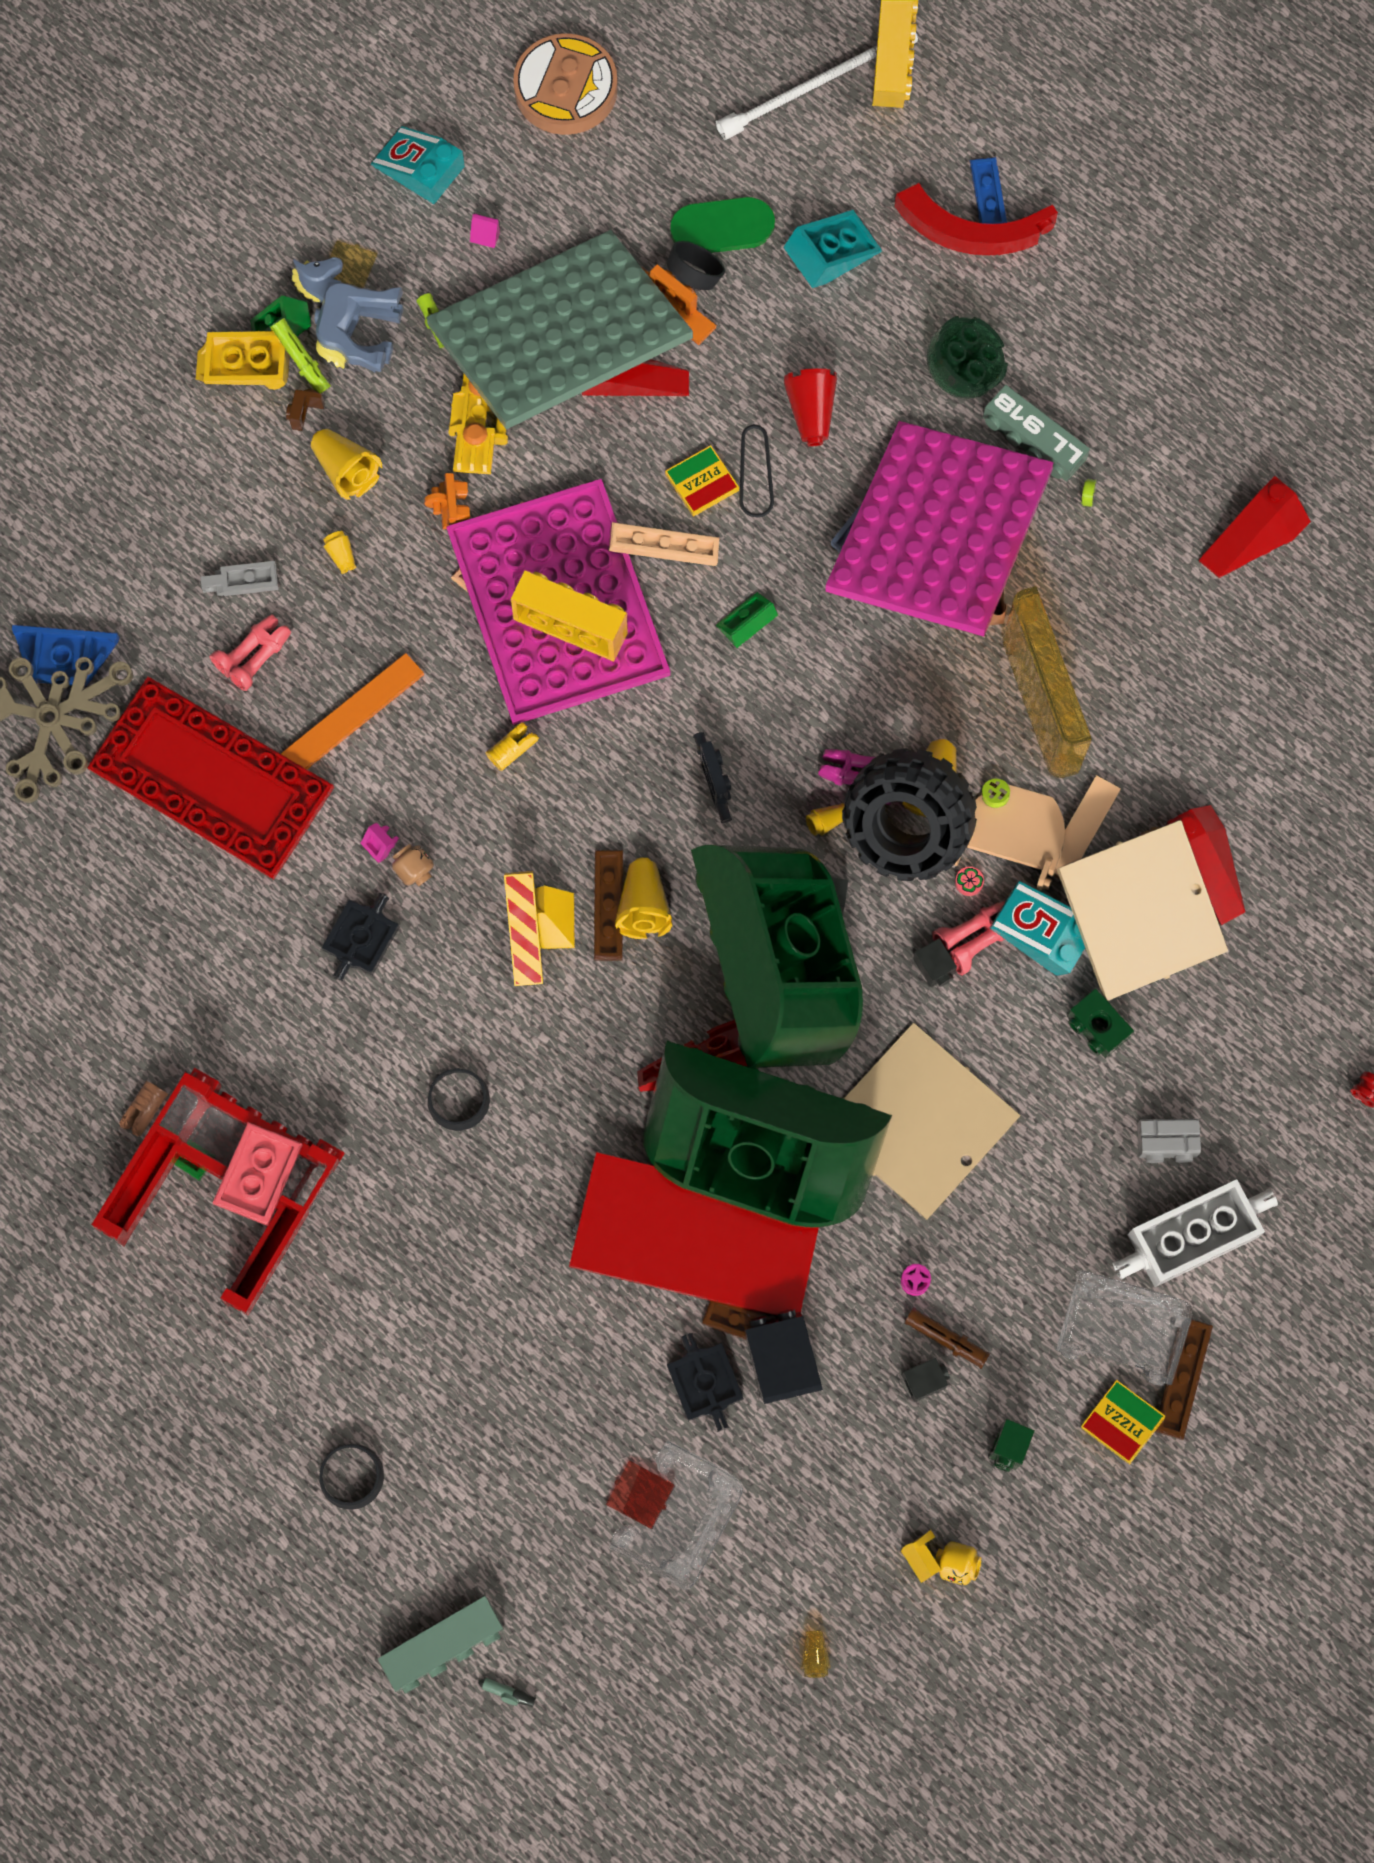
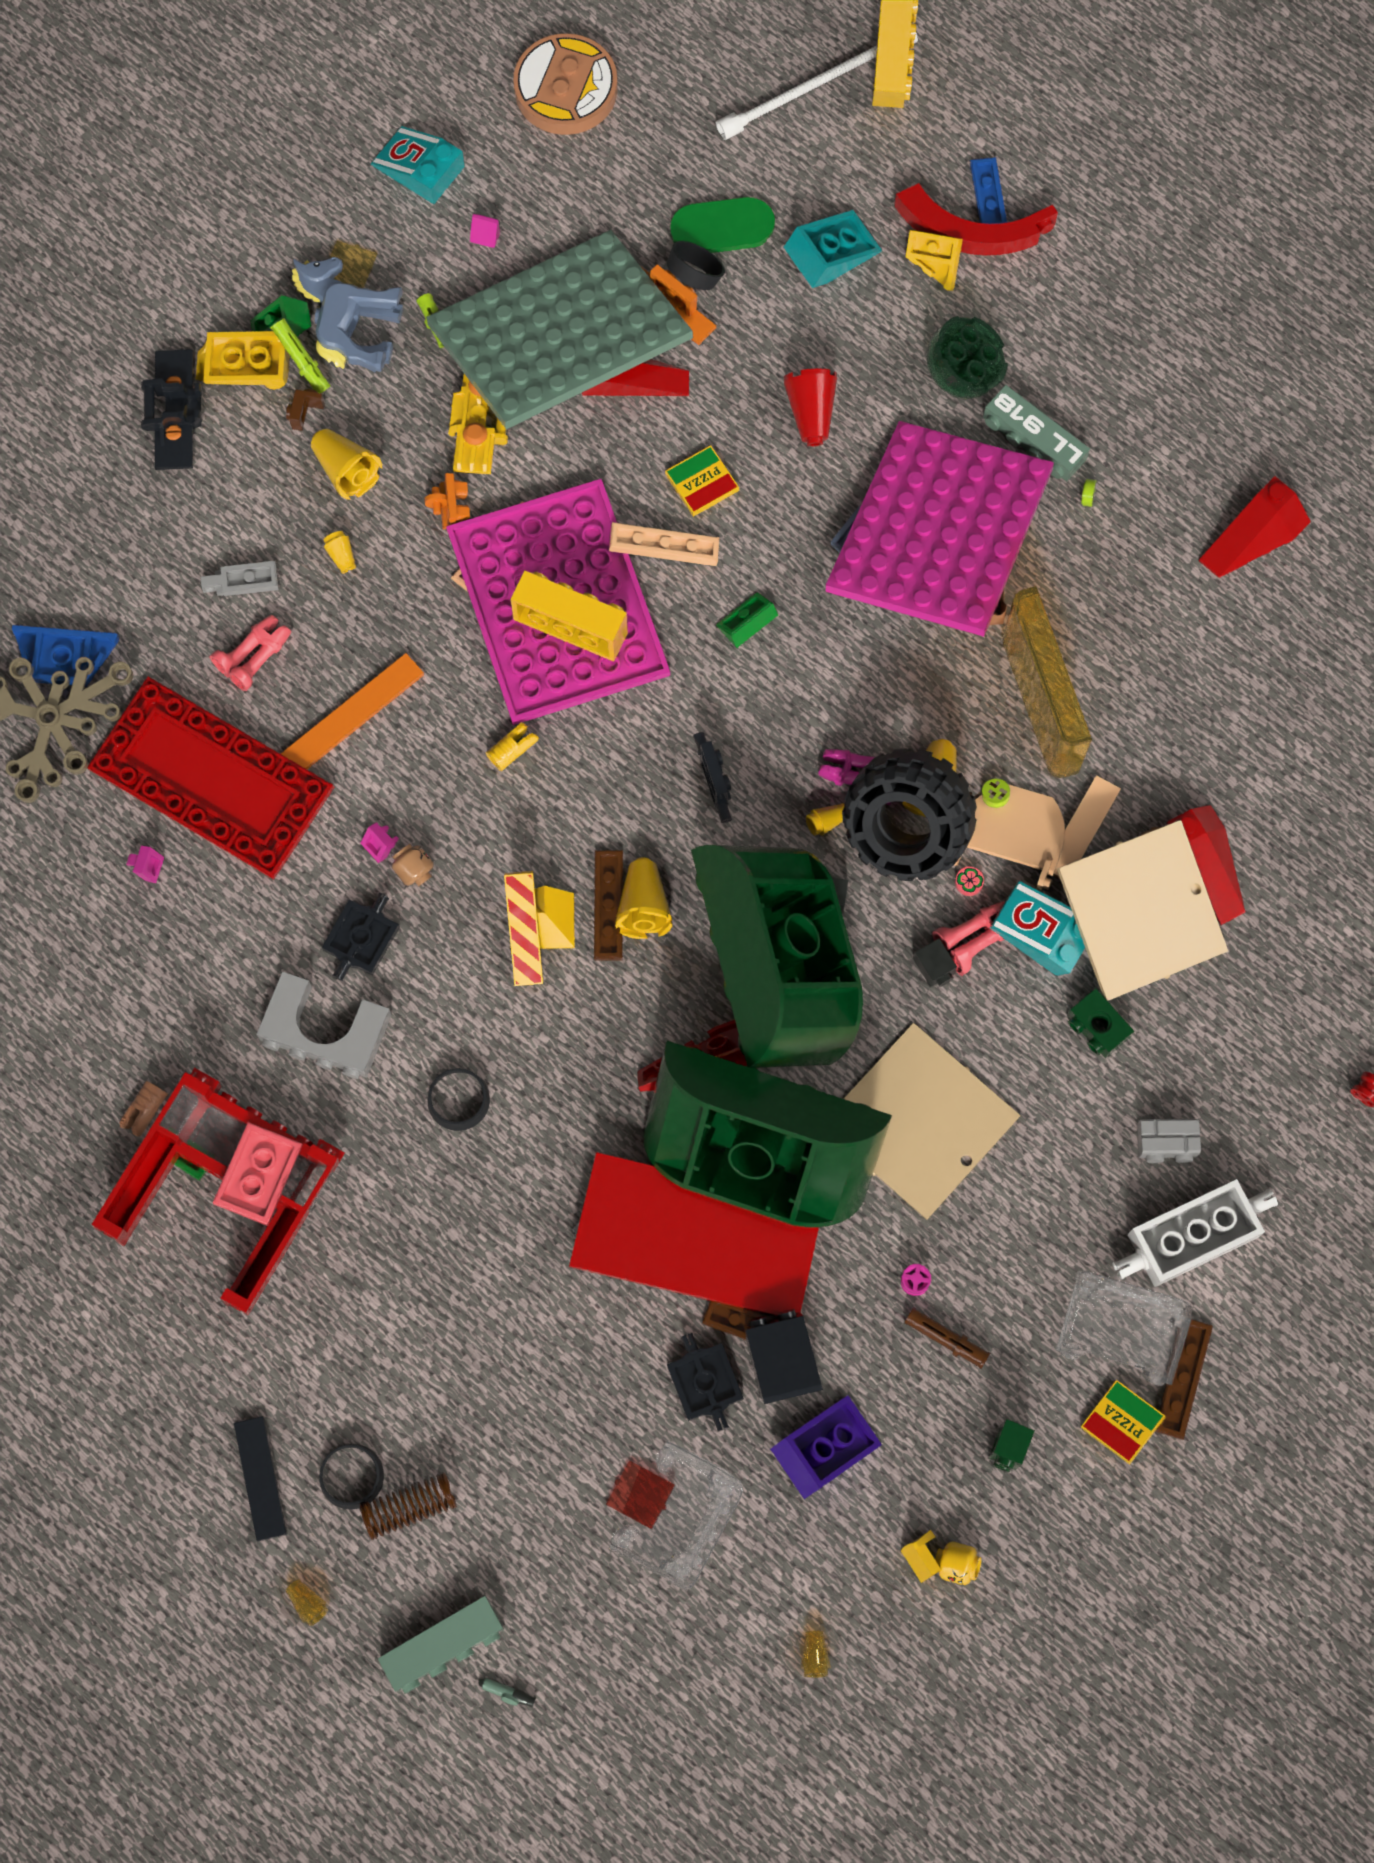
(146, 863): none -> dark pink tile
(182, 409): none -> black piece
(260, 1479): none -> black tile
(306, 1603): none -> clear yellow cone
(351, 1053): none -> light grey arch
(366, 1511): none -> reddish brown piece
(768, 470): black piece -> none
(825, 1447): none -> dark purple slope
(926, 1379): pearl dark grey brick -> none
(935, 255): none -> yellow wing

